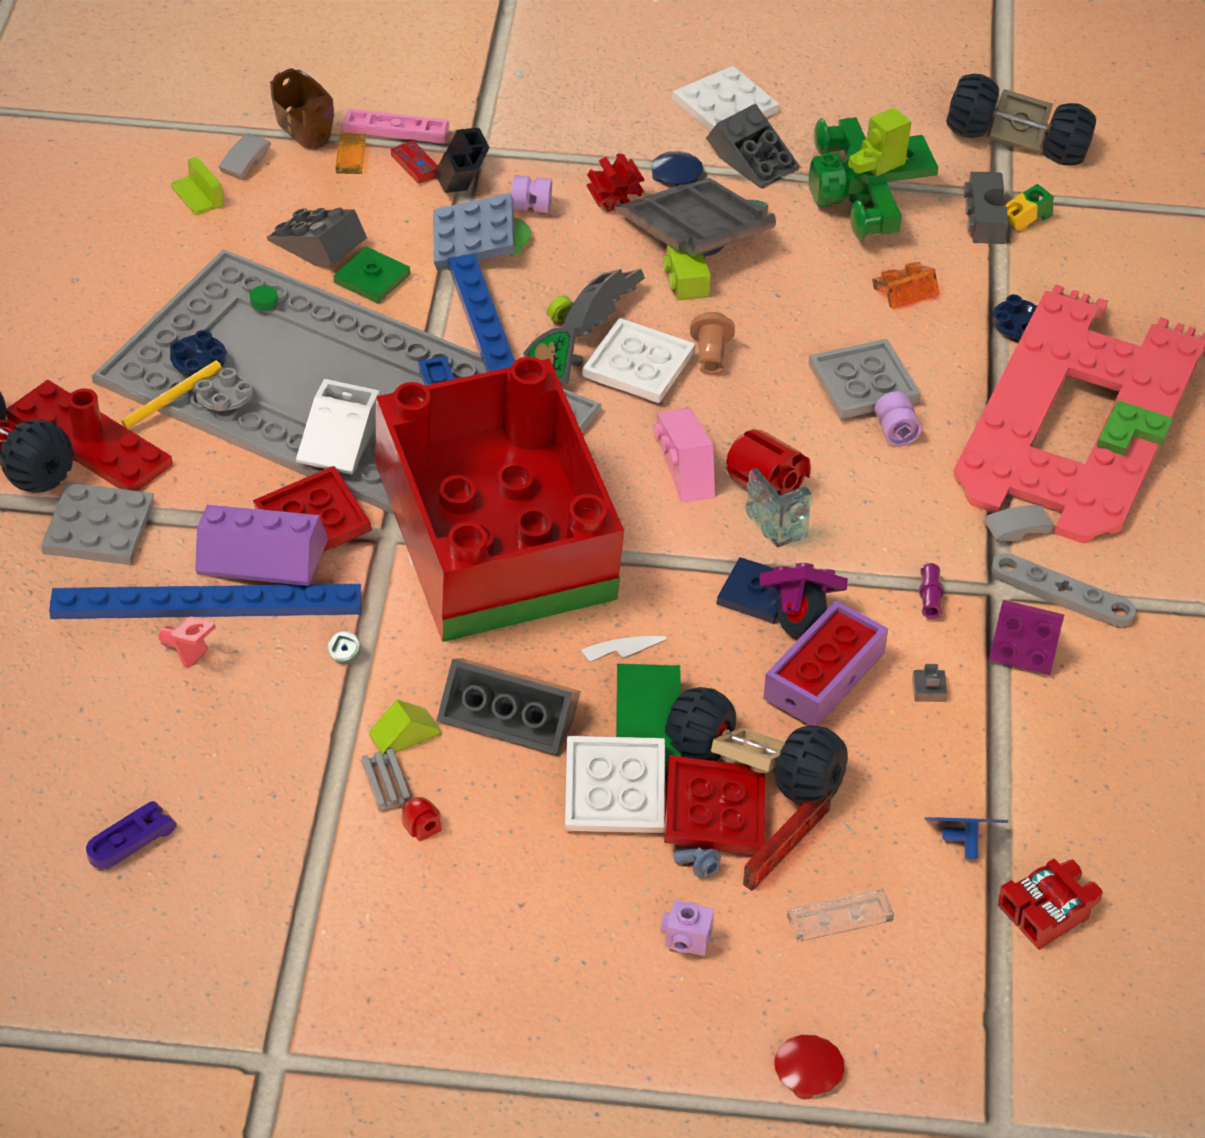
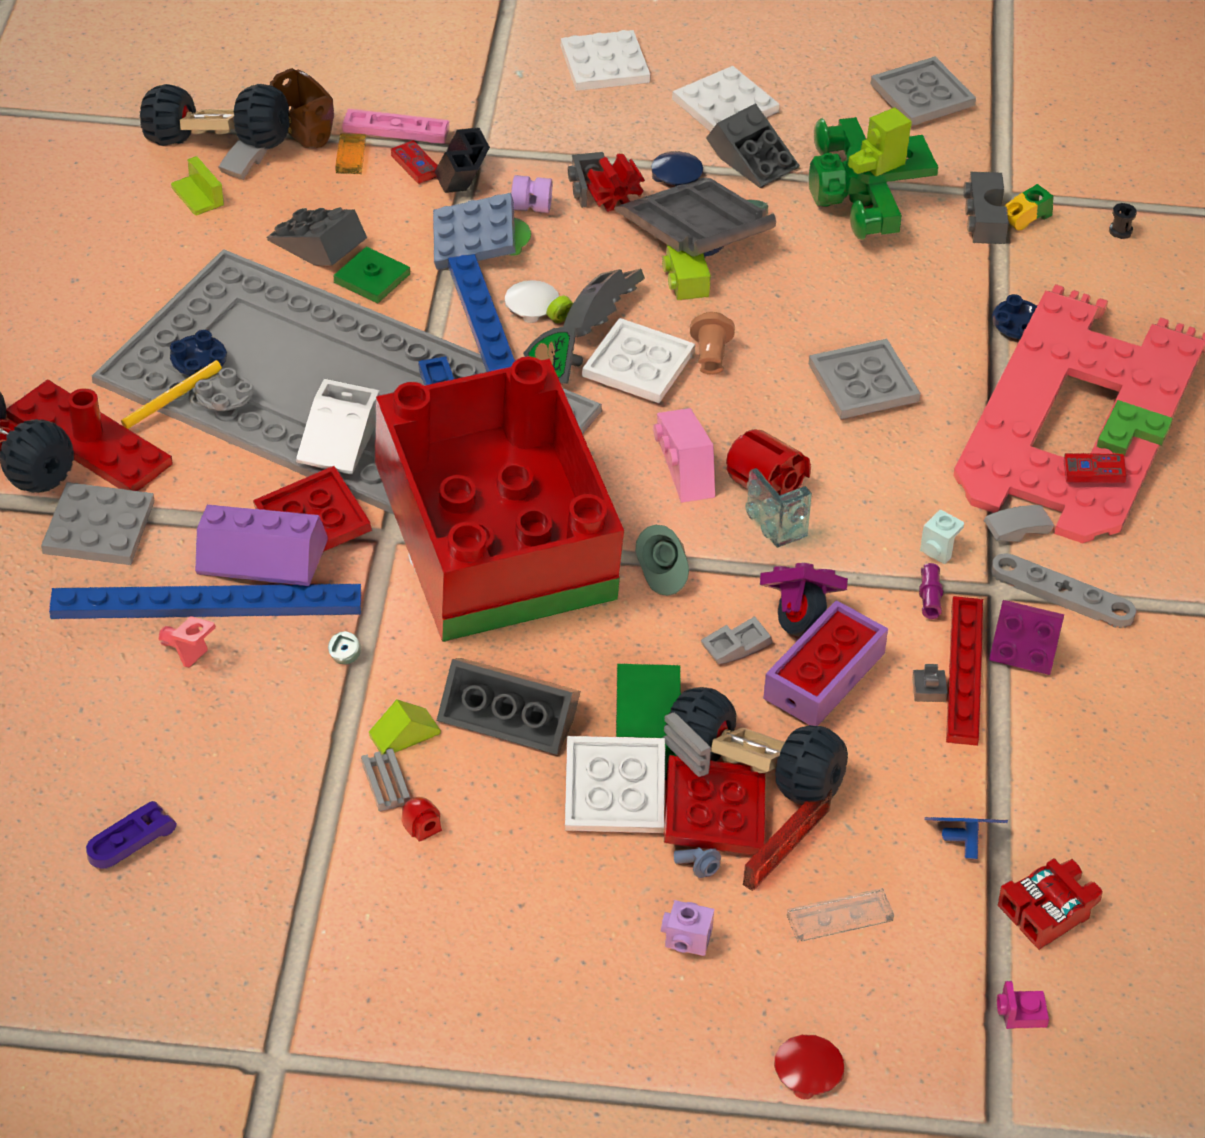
(257, 116): none -> black plate
(263, 298): green tile -> none
(530, 299): none -> white dish
(578, 173): none -> dark grey bracket
(605, 60): none -> white plate
(623, 646): white sticker -> none
(662, 559): none -> sand green piece
(687, 744): none -> light grey tile
(730, 645): none -> light grey slope
(746, 595): dark blue plate -> none
(897, 418): lavender wheel -> none
(907, 285): clear orange bracket -> none
(923, 90): none -> light grey plate
(939, 536): none -> light aqua bracket
(964, 671): none -> red tile
(1021, 120): black plate -> none
(1022, 1008): none -> dark pink bracket
(1094, 468): none -> red tile
(1122, 220): none -> black bush

